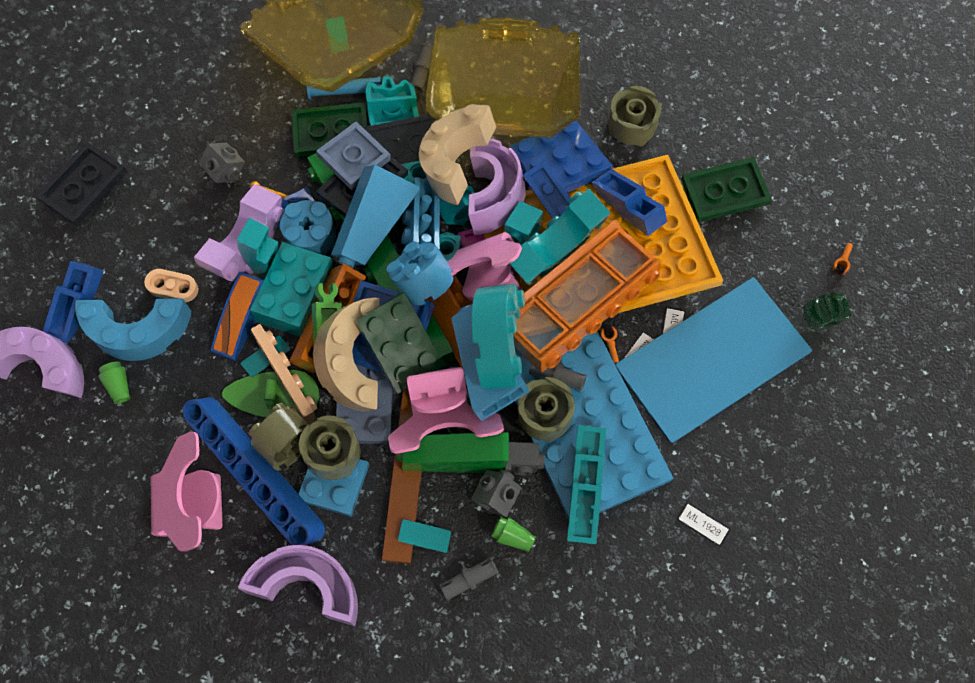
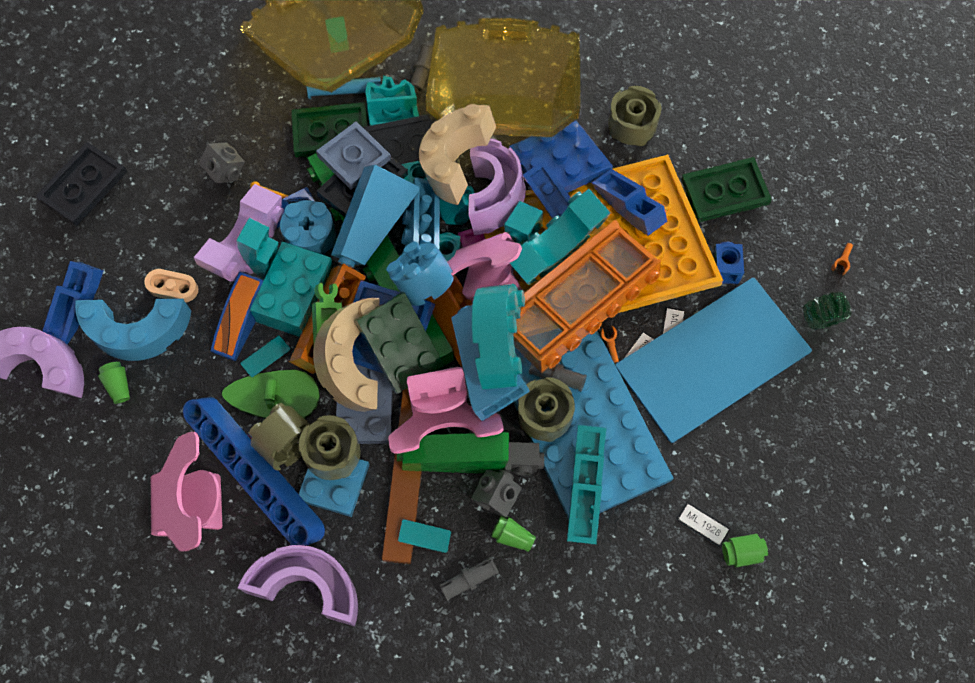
(290, 382): light nougat plate -> none
(732, 272): none -> blue brick
(744, 550): none -> bright green brick

